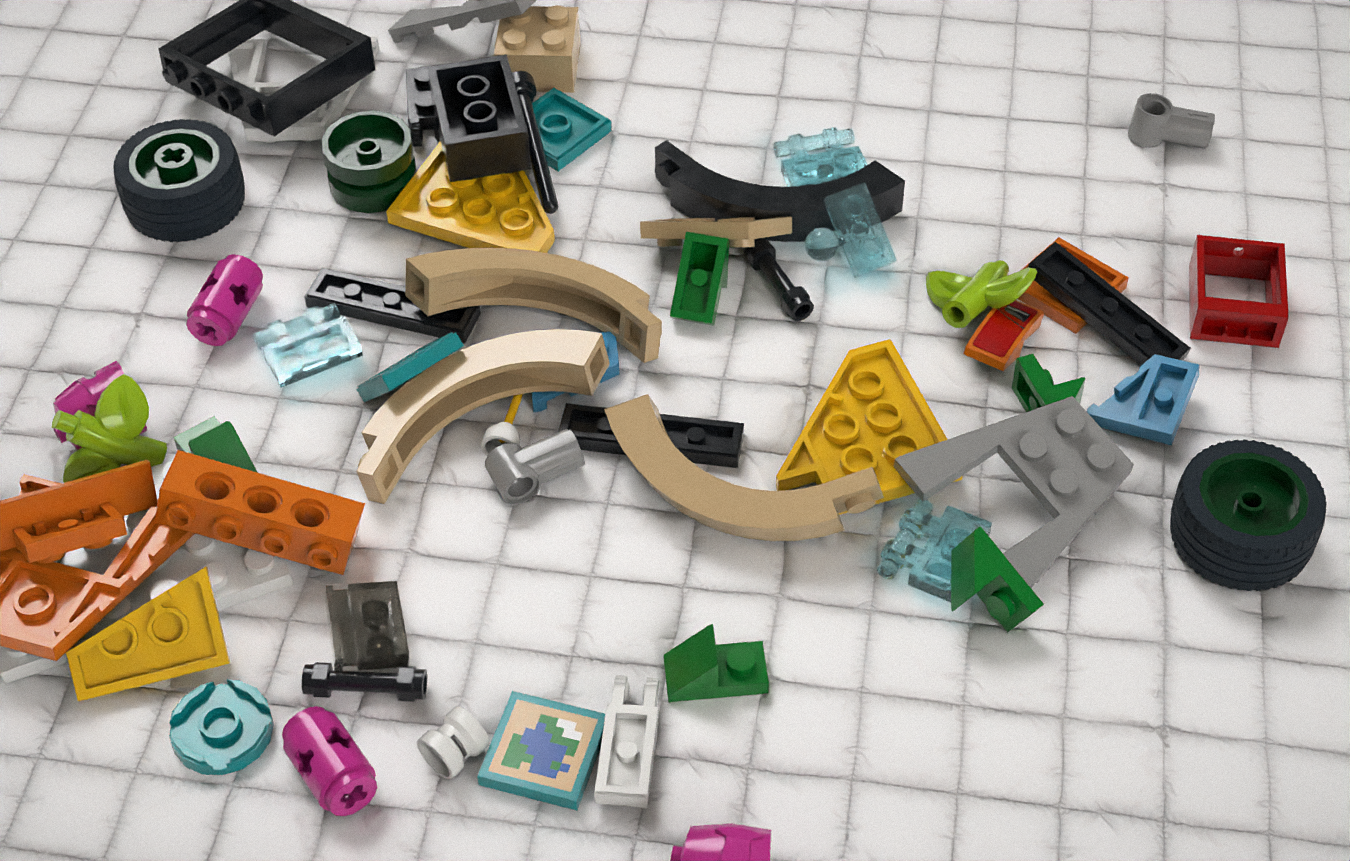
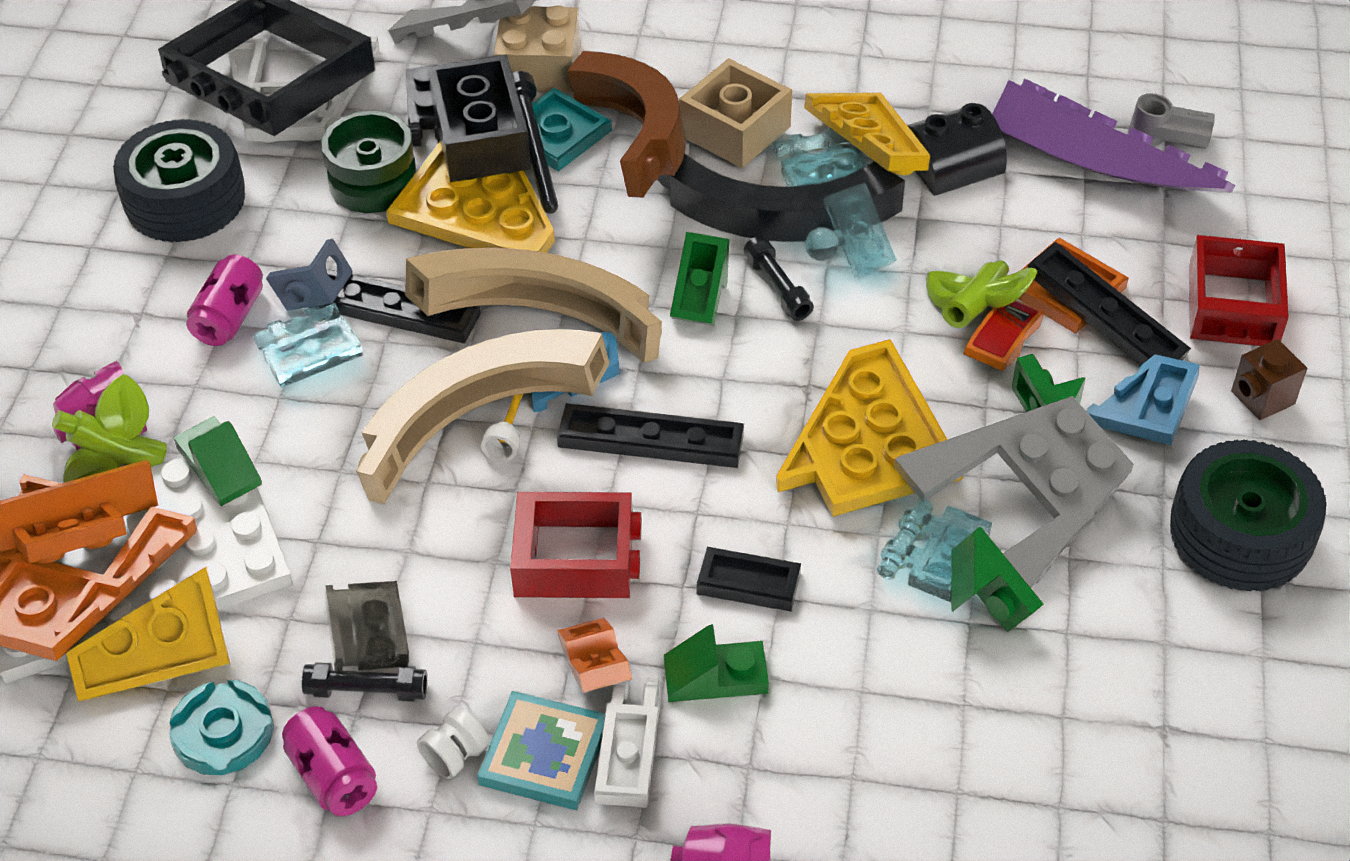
(259, 512): orange brick -> none
(311, 284): none -> sand blue bracket
(409, 366): teal tile -> none
(521, 471): light grey piece -> none
(574, 576): none -> red window
(594, 655): none -> orange slope
(643, 94): none -> dark orange arch
(730, 507): tan arch -> none
(736, 112): none -> tan brick
(739, 231): tan wing -> none
(748, 579): none -> black tile
(872, 127): none -> yellow wing
(962, 148): none -> black brick
(1093, 143): none -> medium lavender wedge
(1268, 379): none -> reddish brown brick

